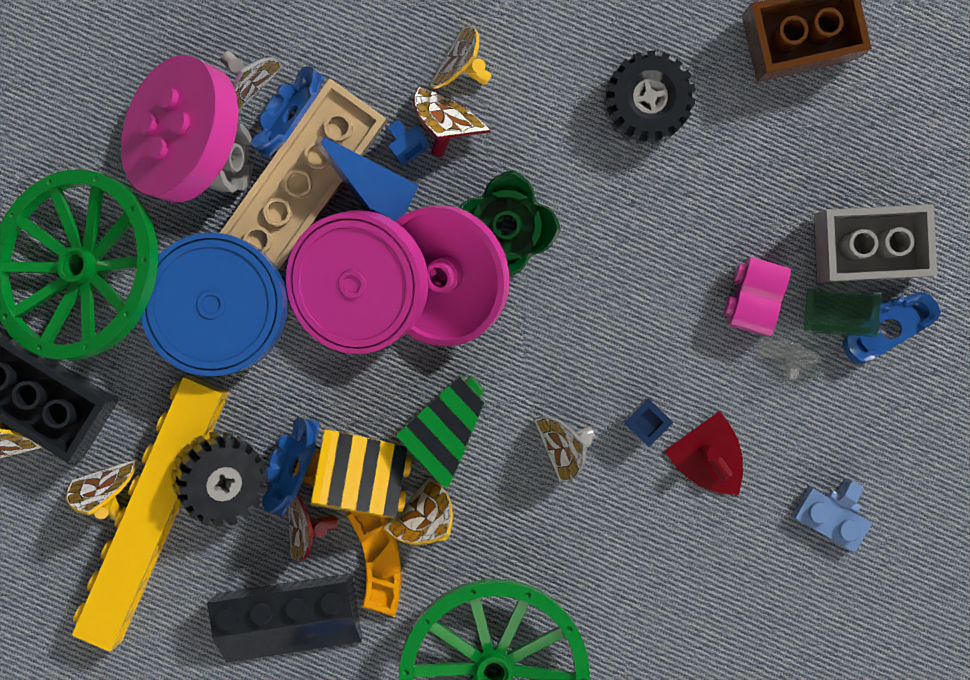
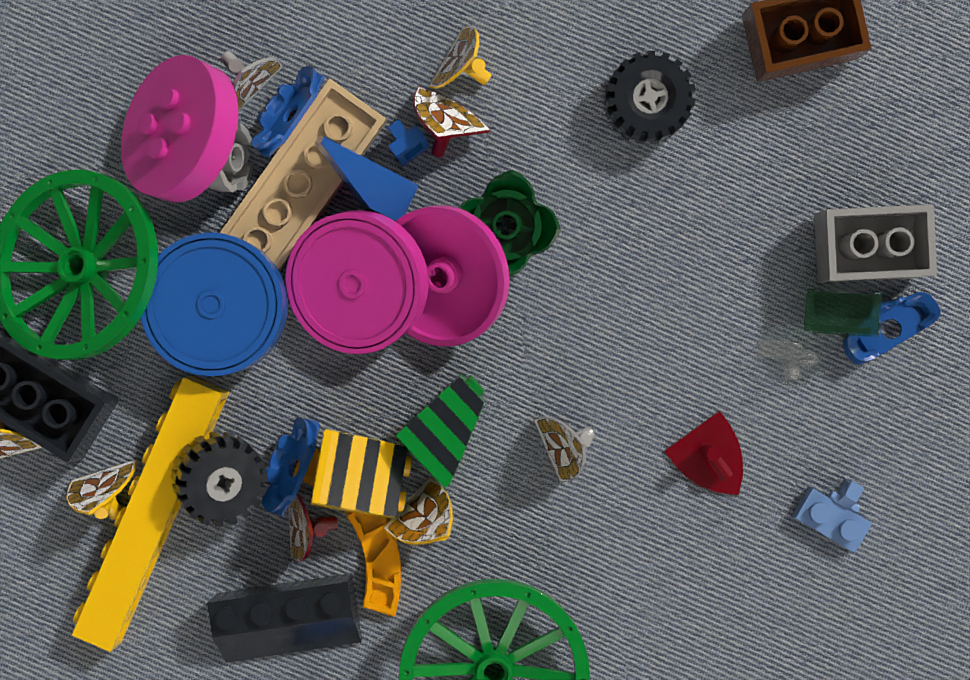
(647, 422): dark blue tile -> none
(757, 296): dark pink brick -> none

